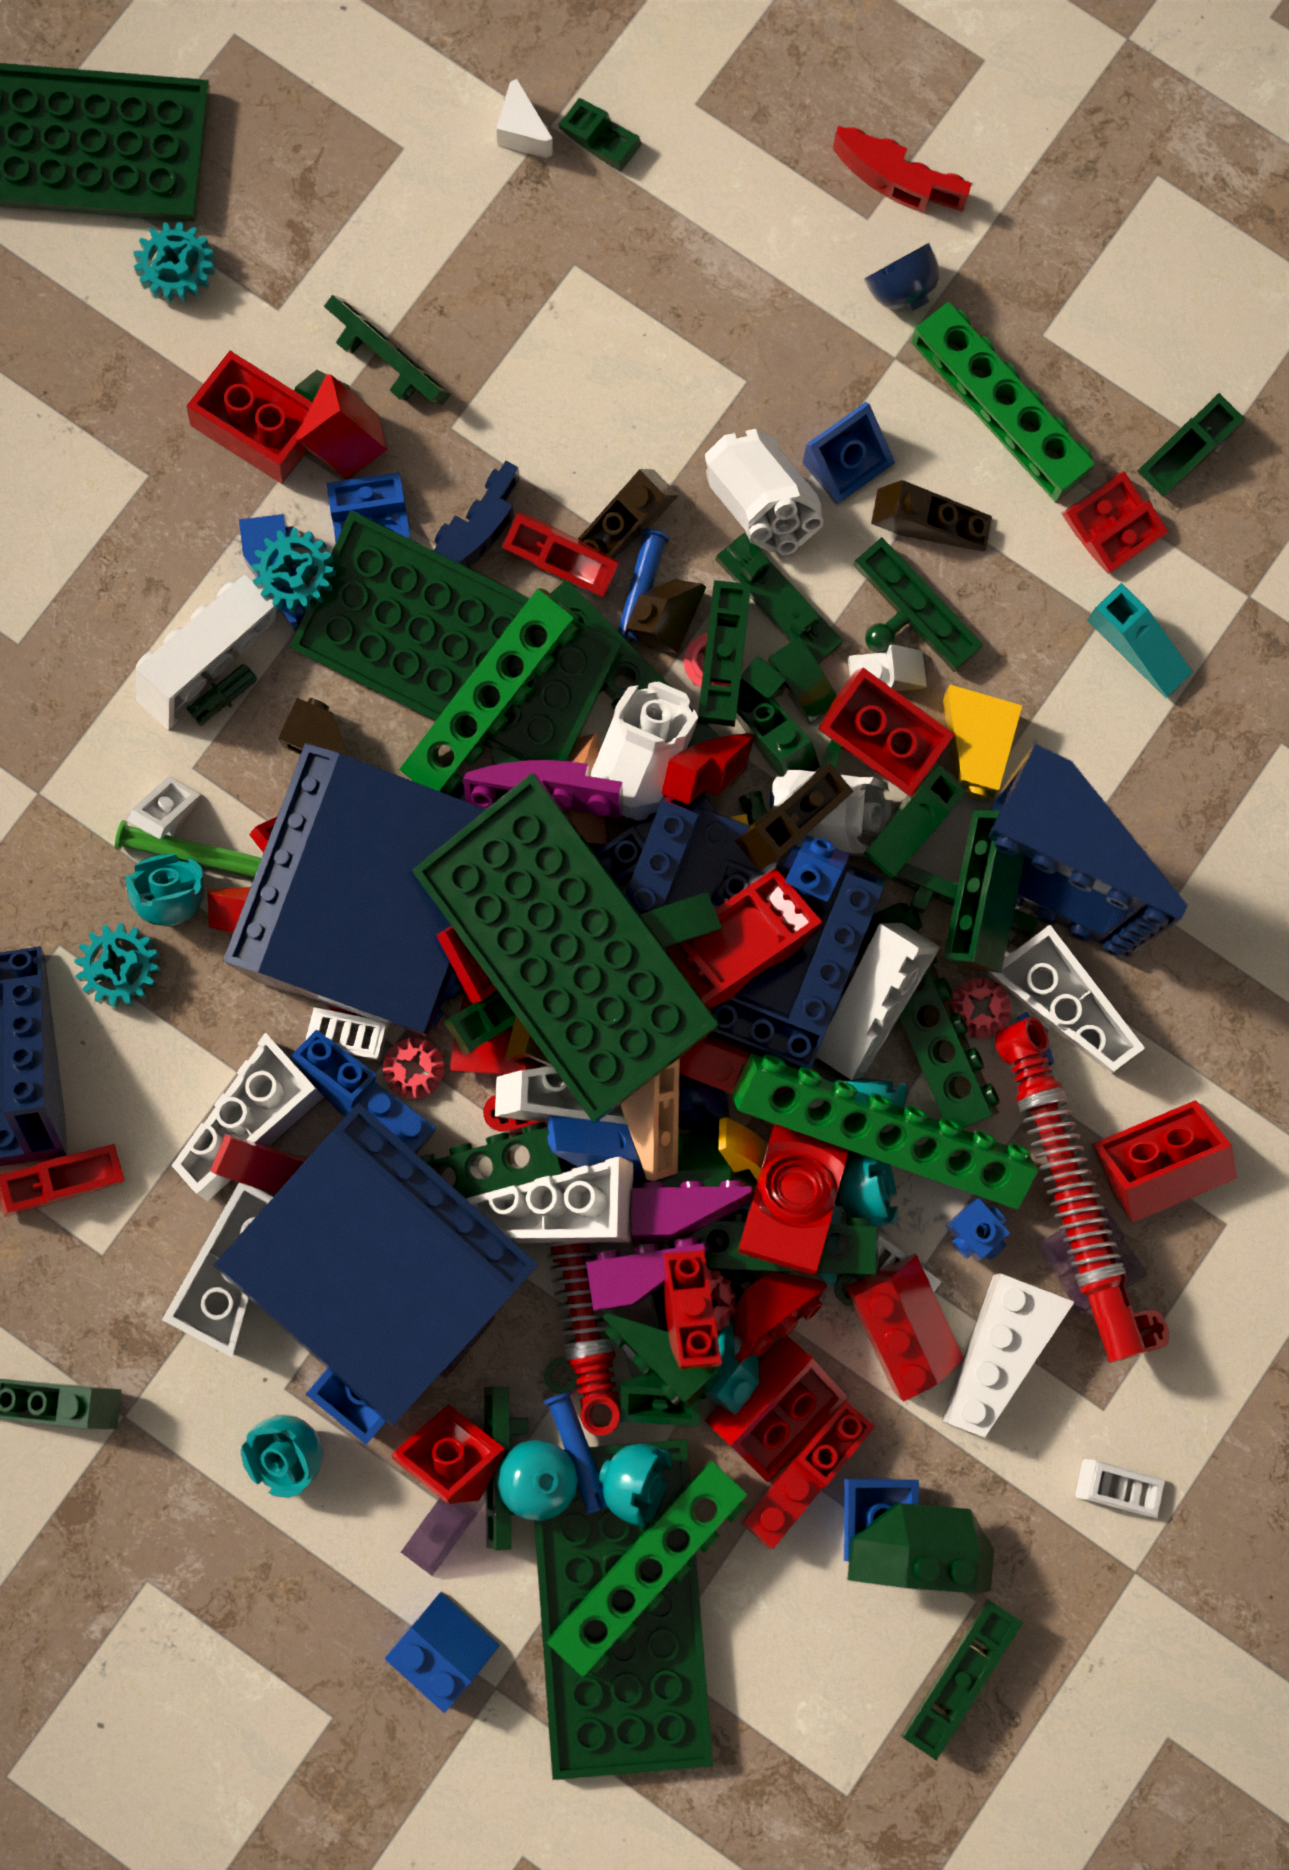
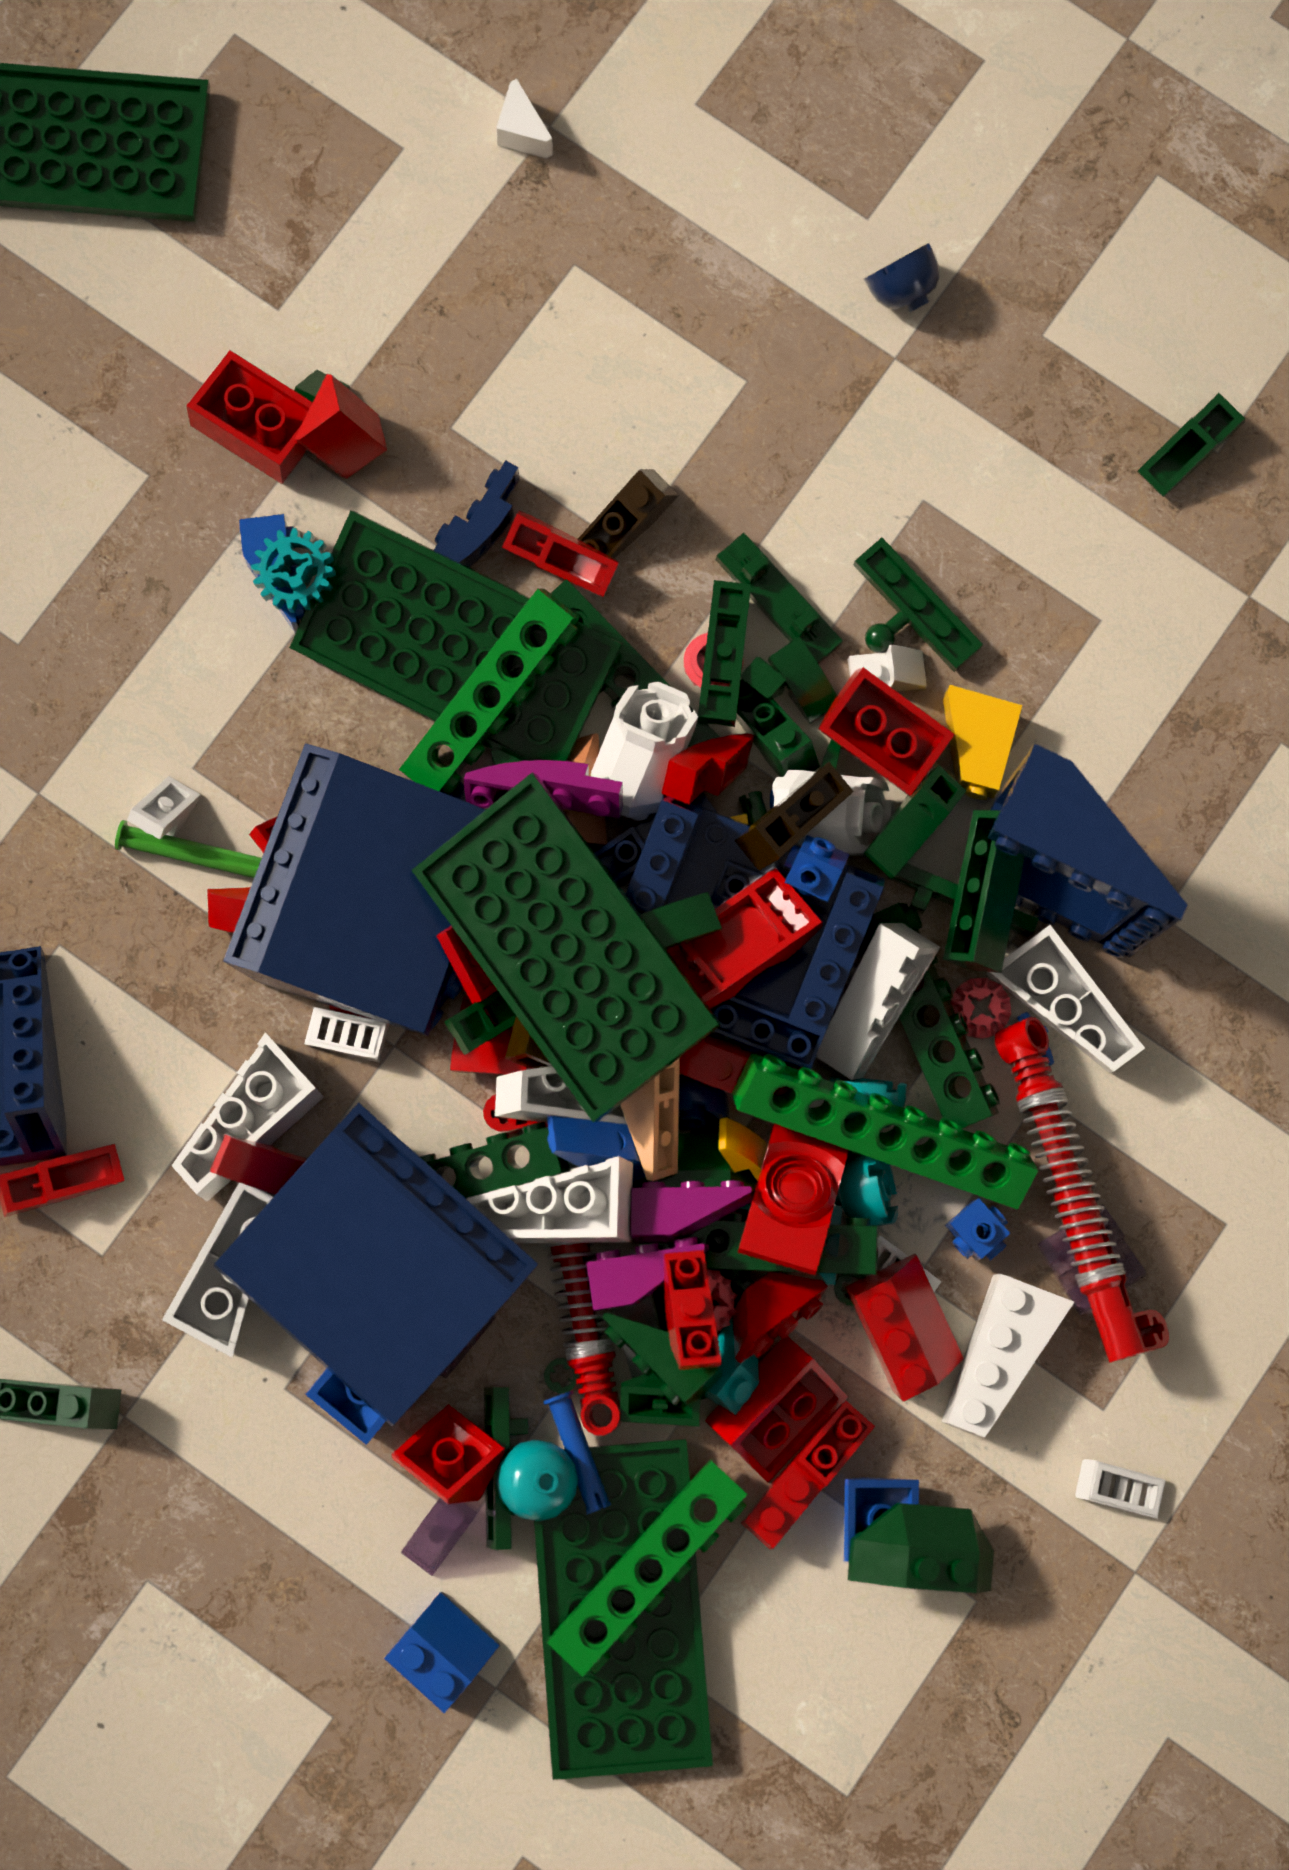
(101, 969): teal gear -> none
(165, 889): teal cylinder -> none
(178, 247): teal gear -> none
(201, 649): white wedge -> none
(222, 694): dark green axle -> none
(282, 1454): teal cylinder -> none
(313, 725): dark brown slope -> none
(349, 1082): blue slope -> none
(361, 330): dark green hinge -> none
(372, 496): blue slope -> none
(419, 1085): coral gear -> none
(598, 135): dark green slope -> none
(634, 1482): teal cylinder -> none
(643, 574): blue pin -> none
(665, 614): dark brown slope -> none
(763, 491): white brick -> none
(848, 454): blue slope -> none
(883, 168): red slope -> none
(930, 517): dark brown slope -> none
(961, 1679): dark green hinge -> none
(1004, 421): green brick -> none
(1114, 522): red slope -> none
(1140, 639): teal slope -> none
(1165, 1160): red slope -> none

